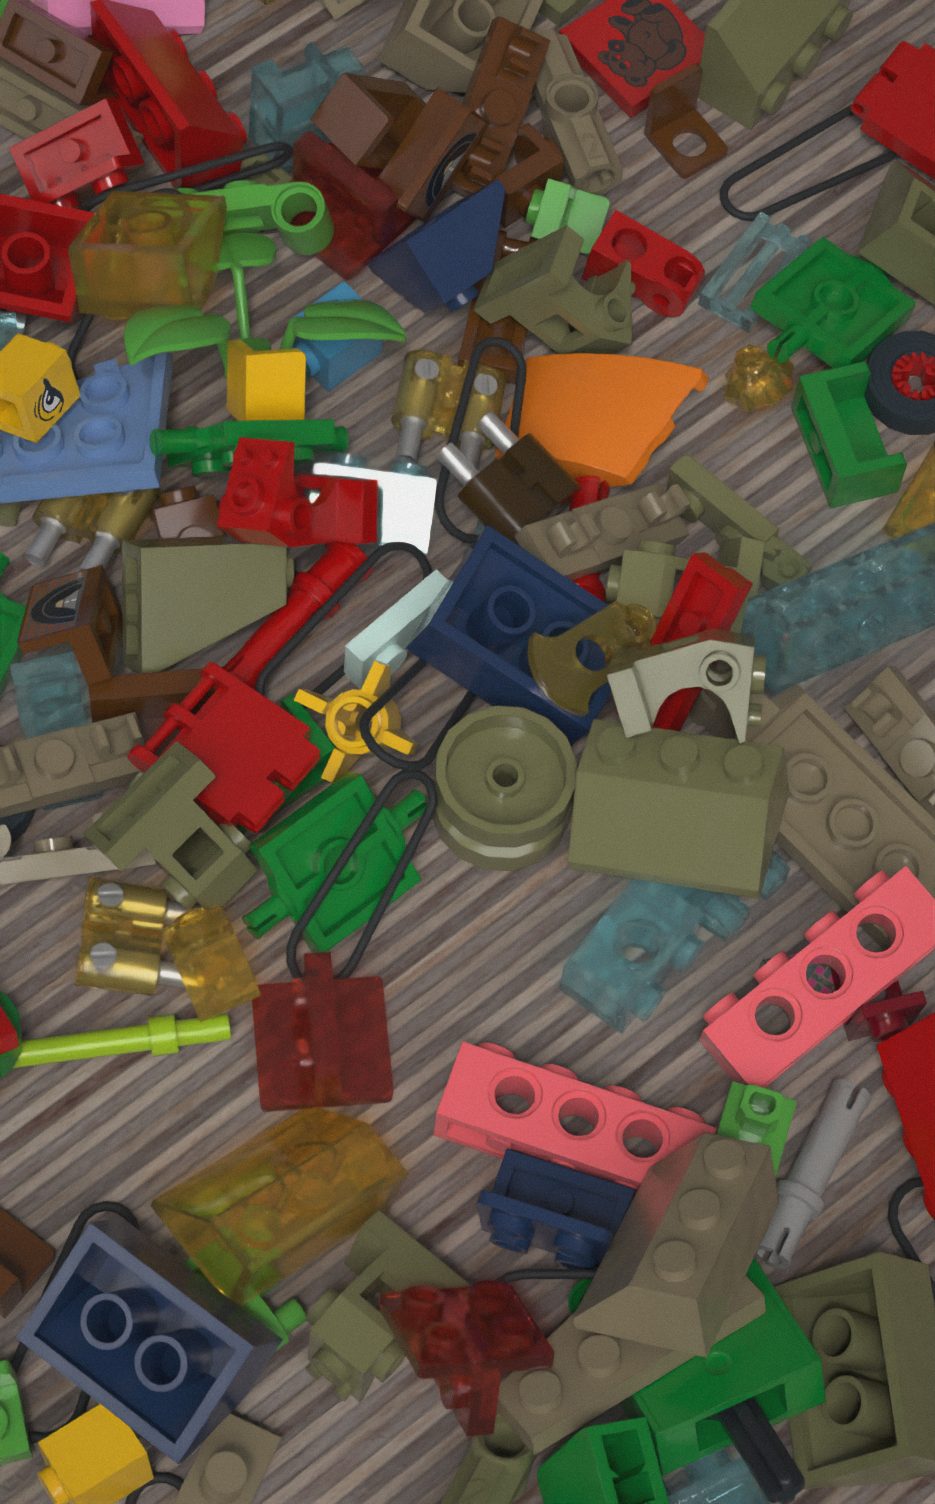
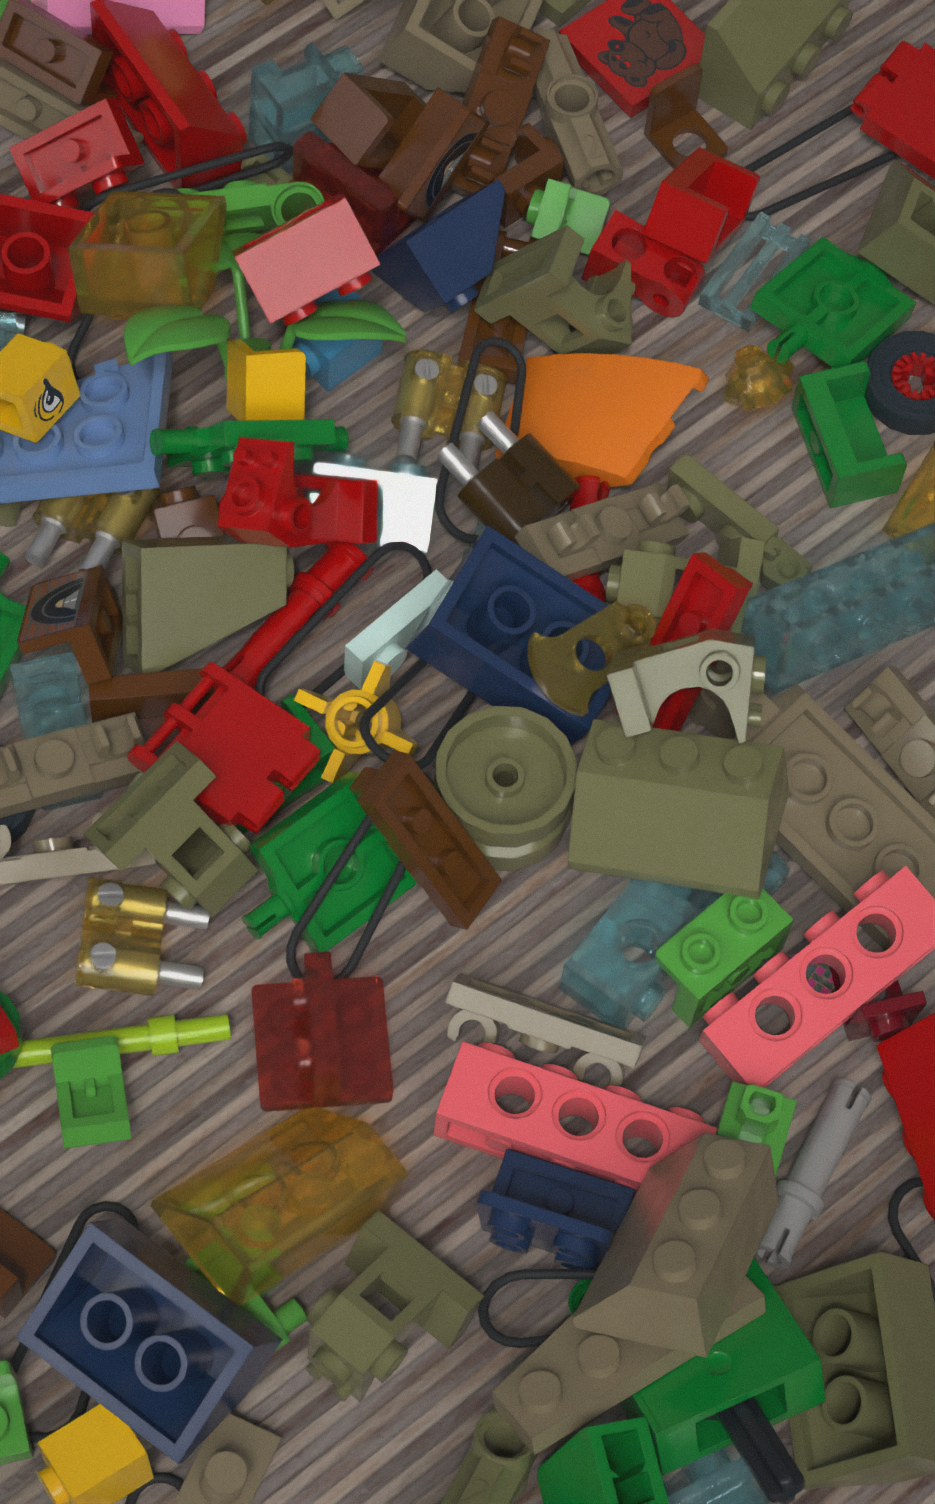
(90, 1092): none -> bright green bracket
(210, 961): clear yellow bracket -> none
(307, 260): none -> slope
(427, 837): none -> reddish brown plate
(466, 1342): clear red bracket -> none
(543, 1026): none -> dark tan plate
(701, 205): none -> red panel
(722, 950): none -> bright green bracket

